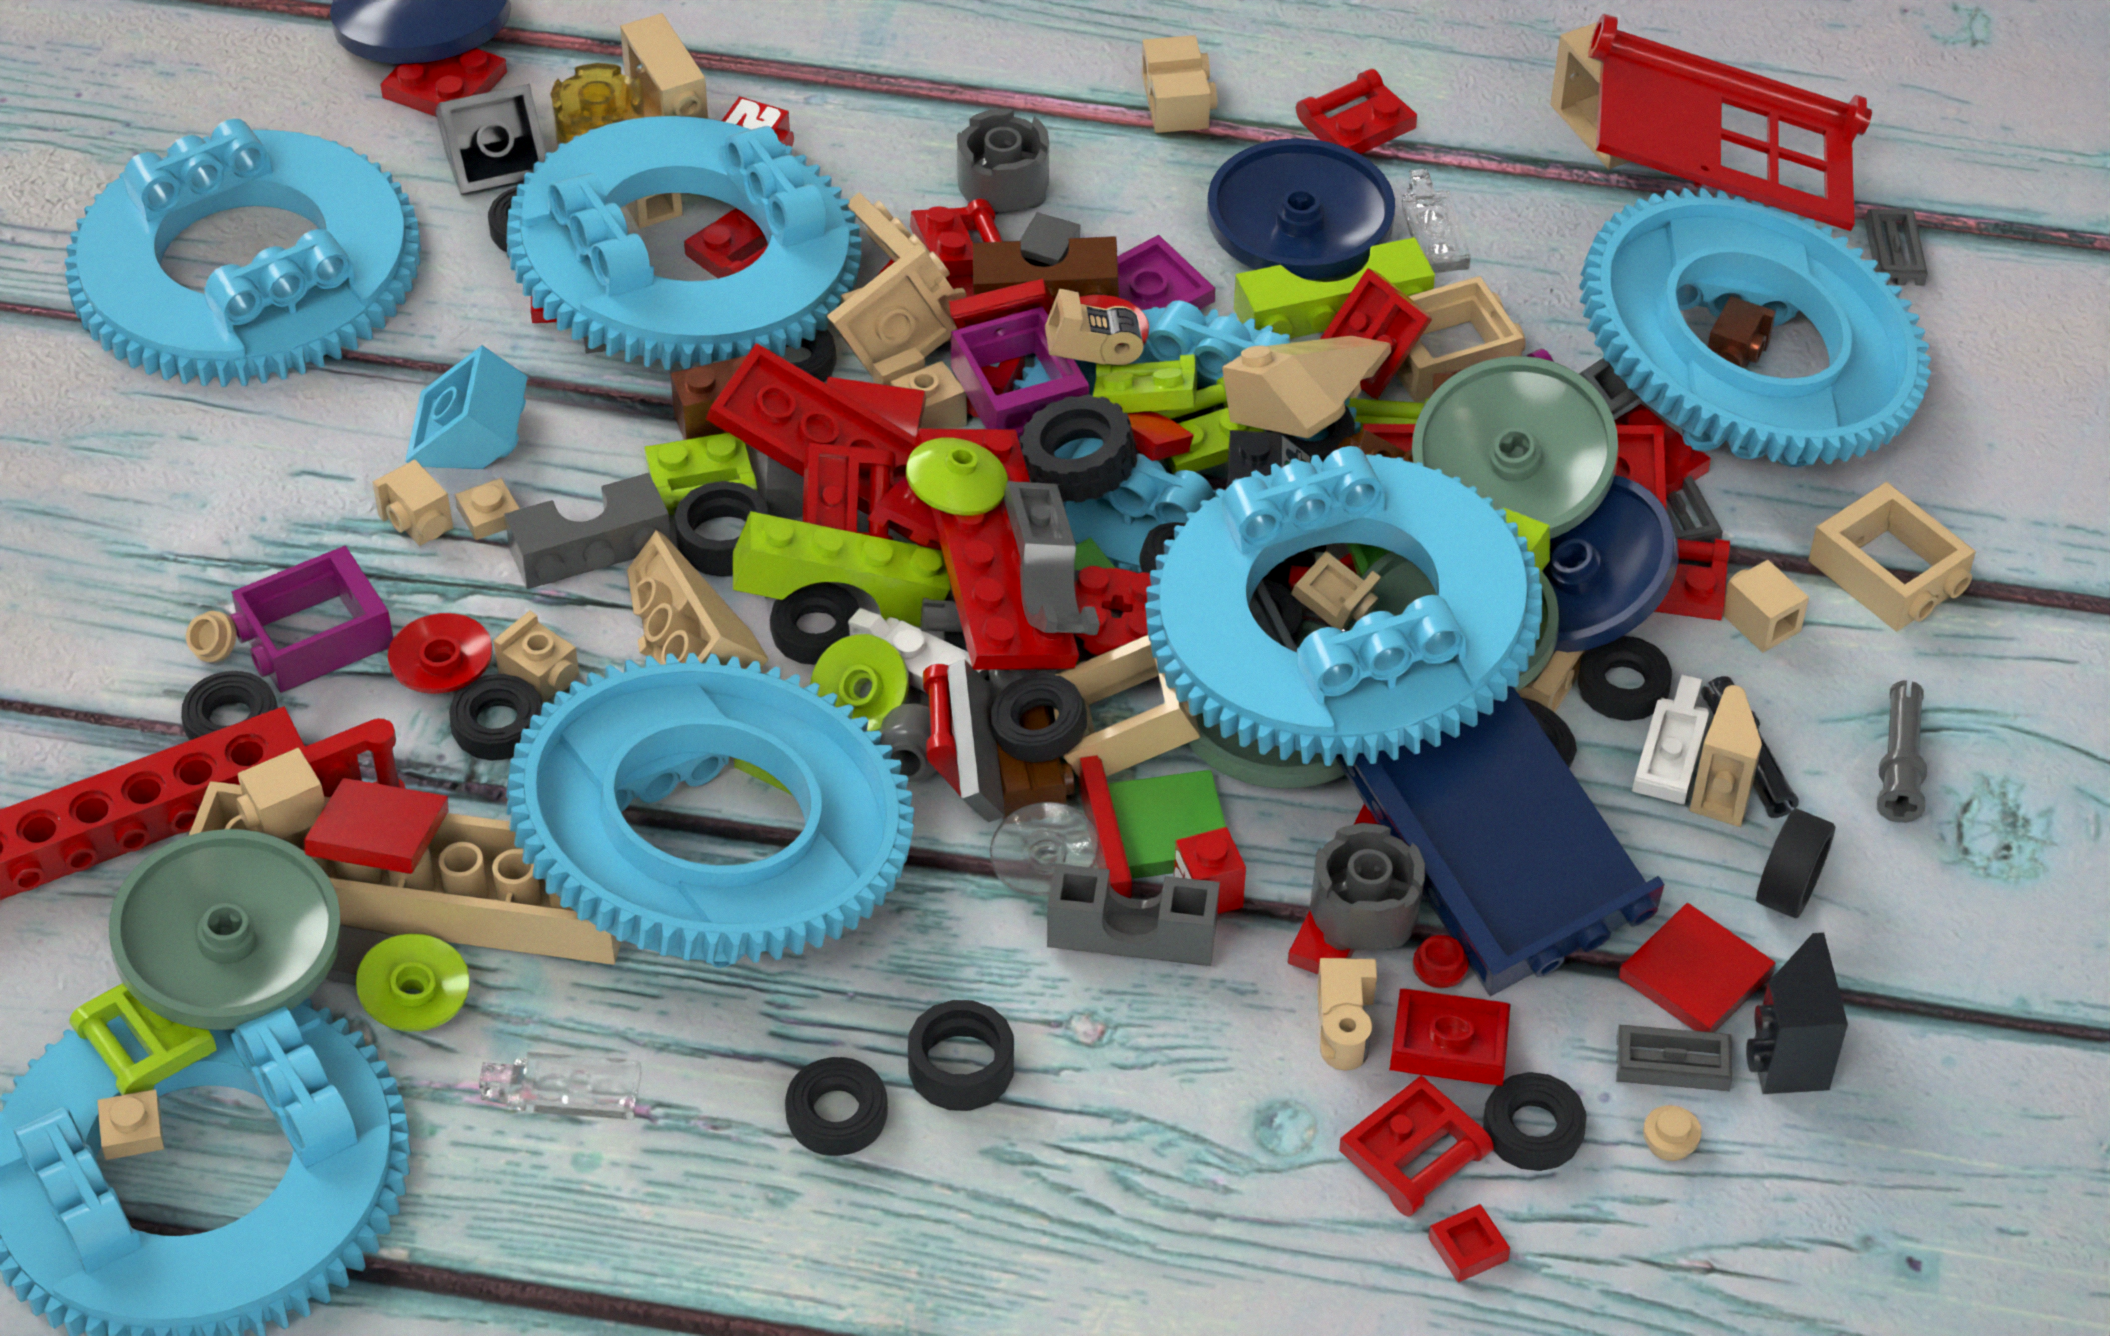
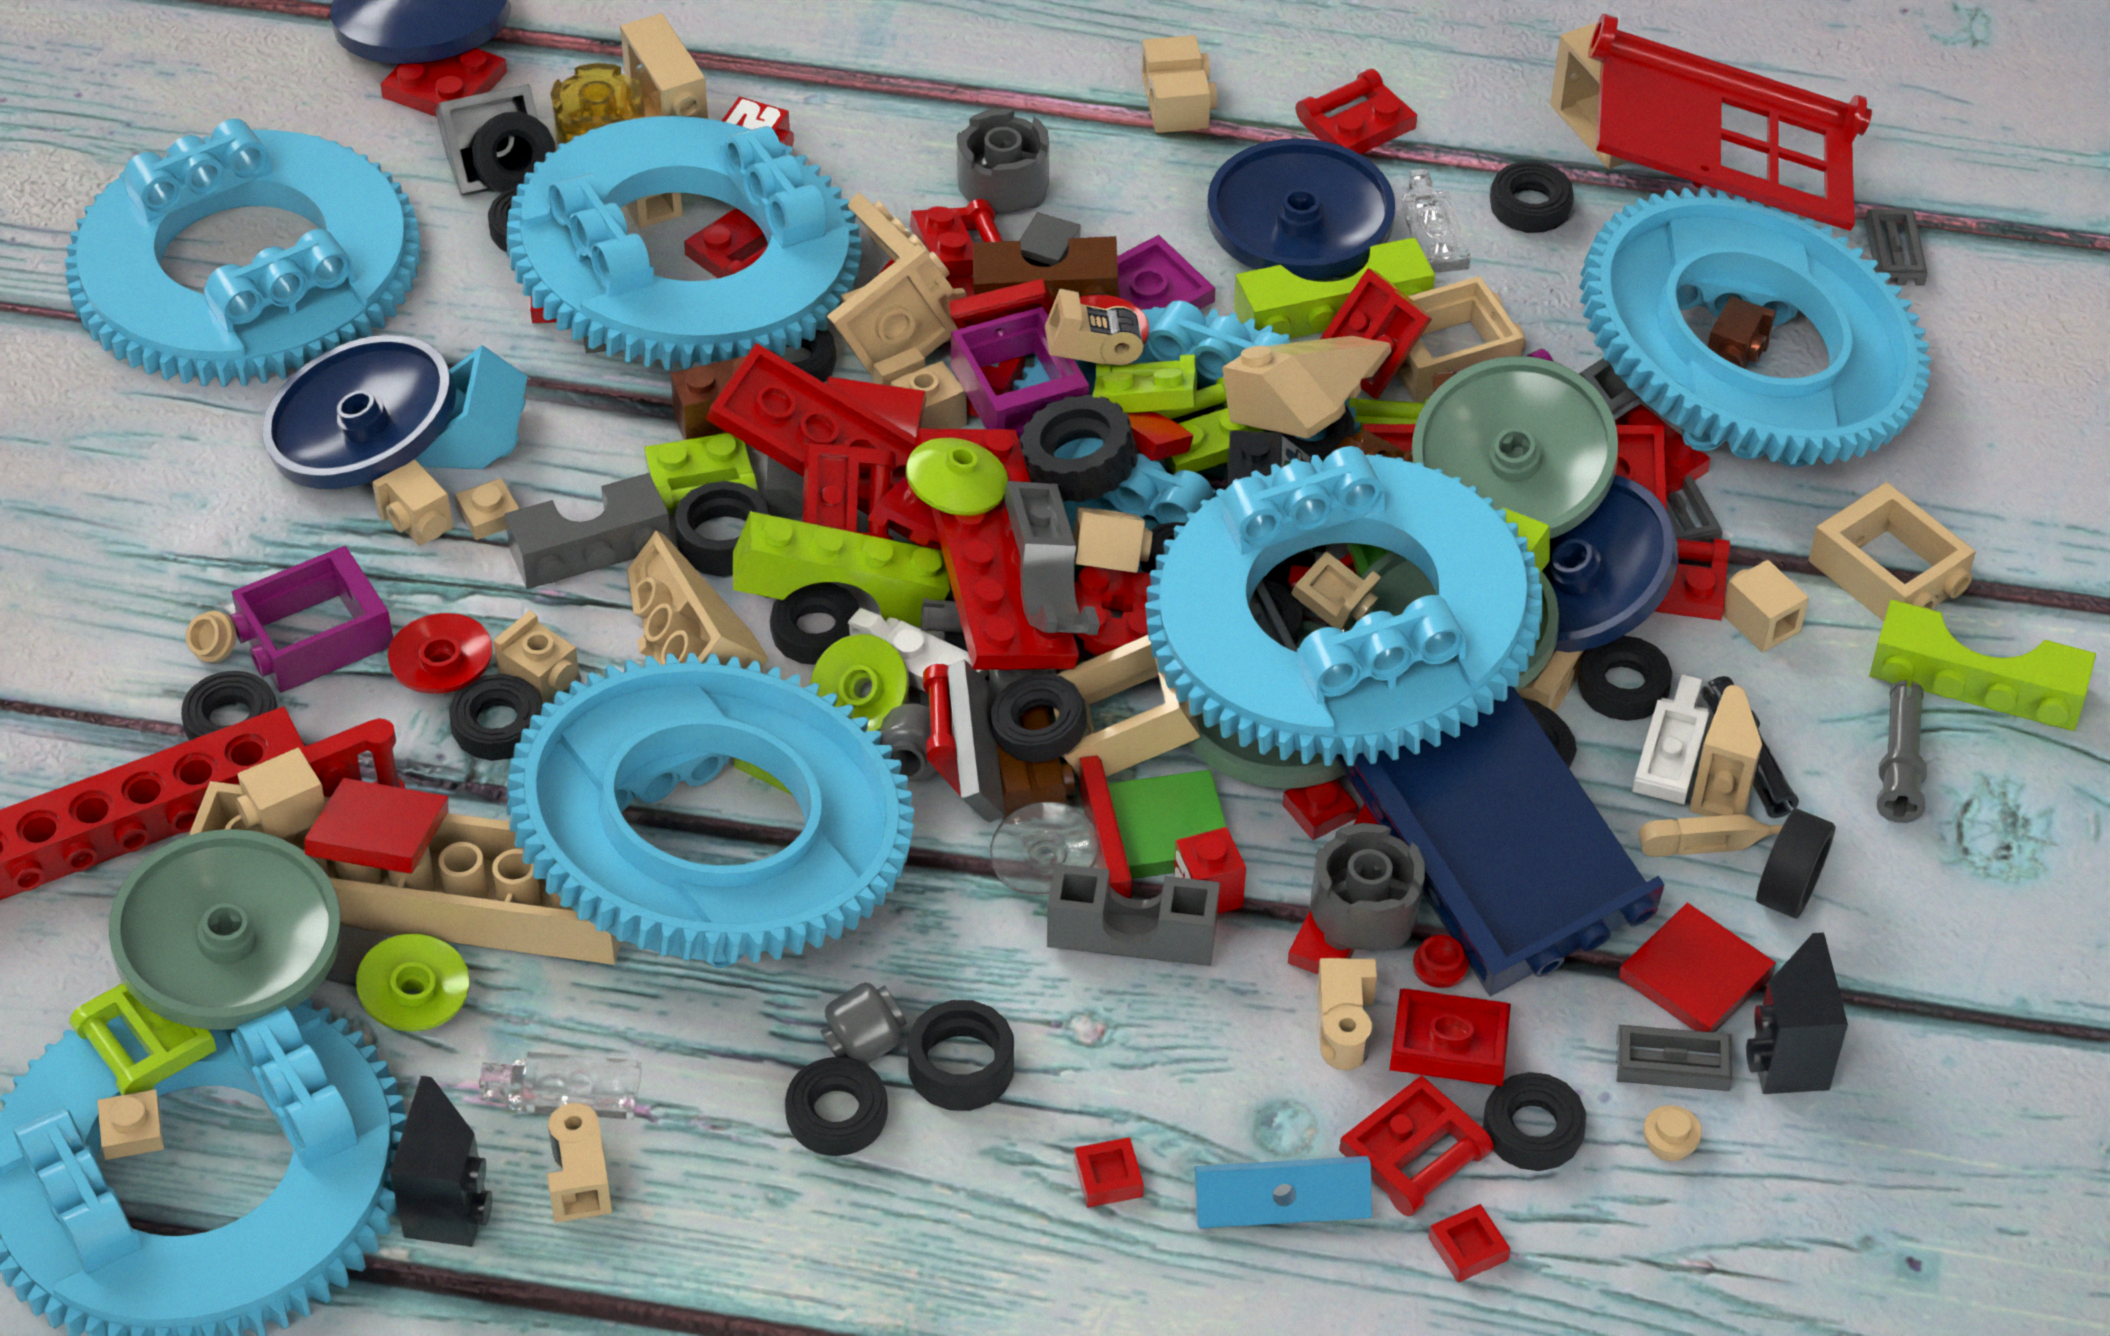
(359, 412): none -> dark blue dish
(439, 1172): none -> black slope
(493, 132): none -> black tyre
(578, 1149): none -> tan leg
(863, 1023): none -> dark grey head
(1108, 1172): none -> red tile
(1110, 539): none -> tan brick
(1318, 1192): none -> dark azure tile
(1320, 807): none -> red plate
(1527, 216): none -> black tyre
(1702, 835): none -> tan piece
(2037, 686): none -> lime arch

